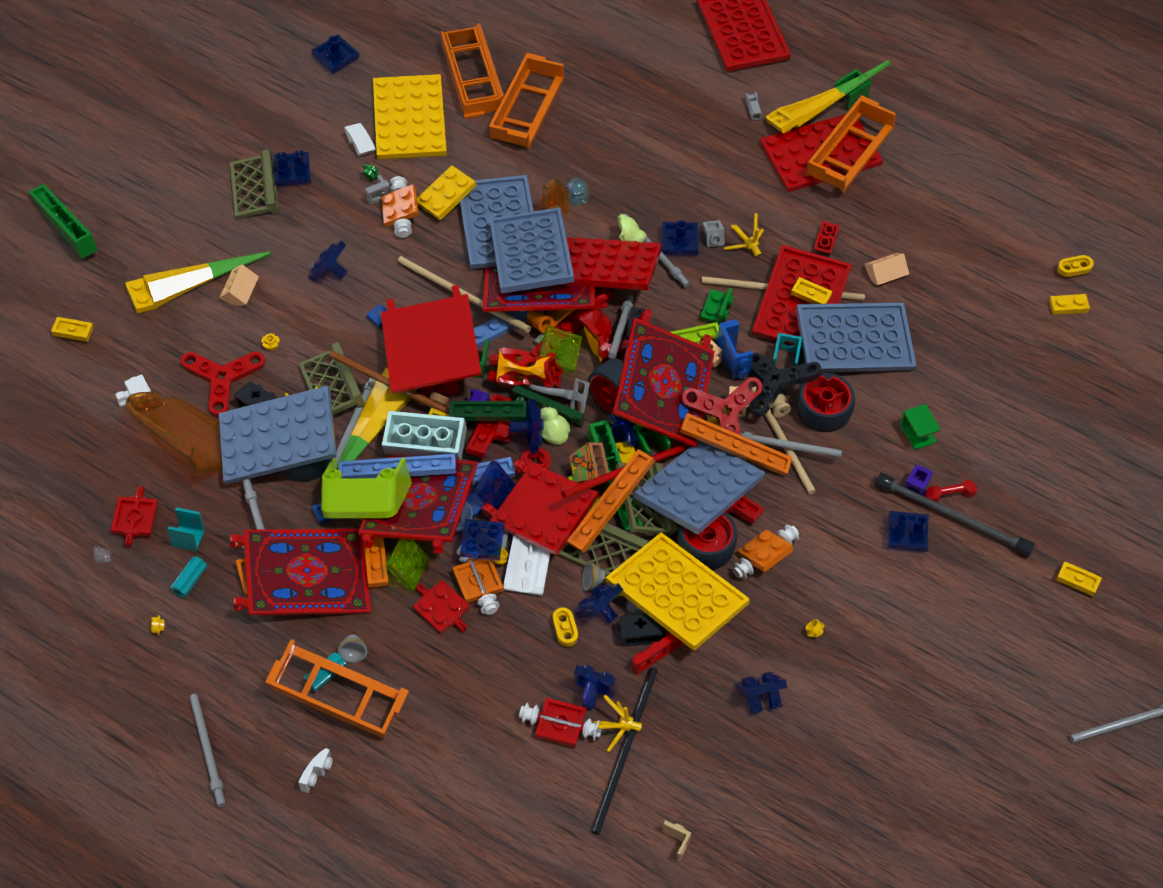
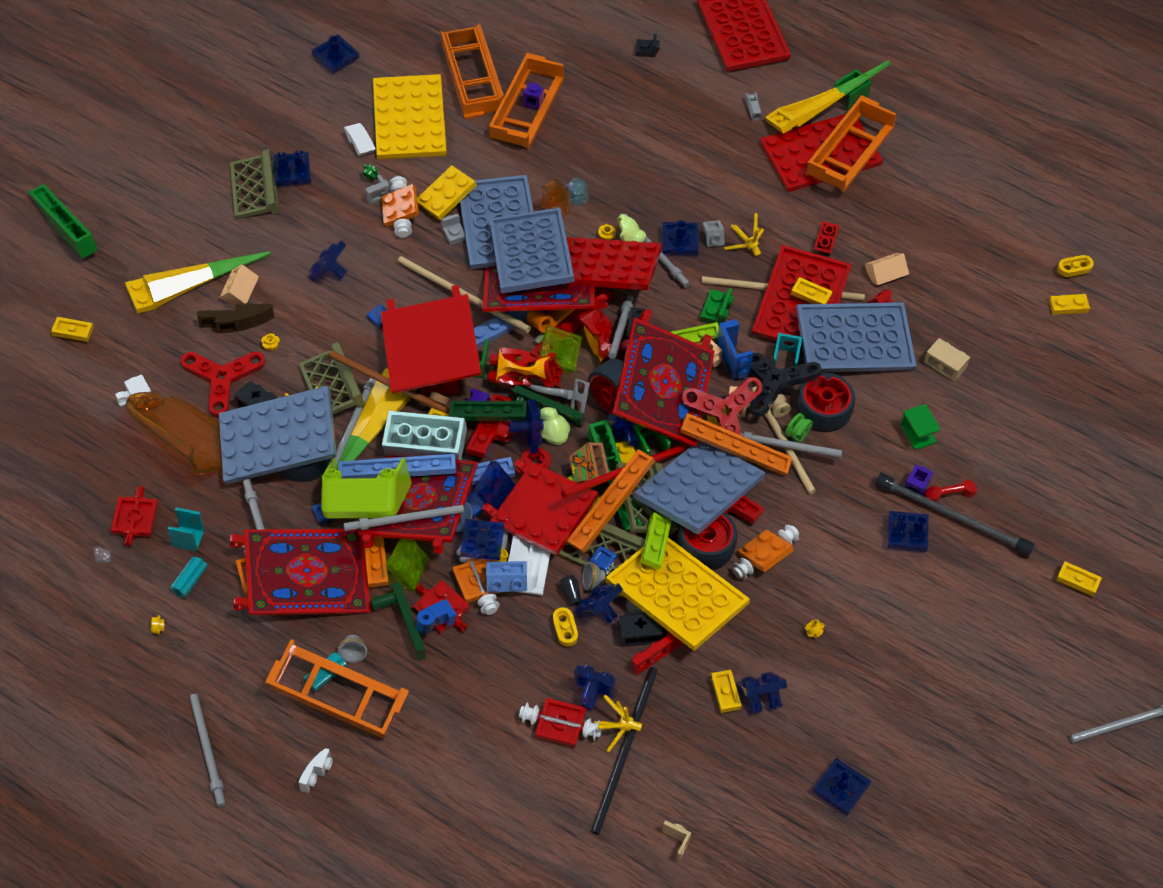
(242, 318): none -> dark brown slope
(365, 523): none -> light grey bar
(398, 597): none -> dark green piece
(434, 616): none -> blue leg
(452, 229): none -> light grey bracket
(506, 576): none -> medium blue bracket
(535, 92): none -> dark purple brick
(570, 588): none -> black cone
(603, 558): none -> blue tile
(607, 232): none -> yellow plate
(647, 48): none -> black bracket
(656, 541): none -> lime plate
(726, 691): none -> yellow plate
(799, 428): none -> bright green wheel
(846, 781): none -> clear blue plate
(882, 297): none -> red tile
(946, 359): none -> tan brick

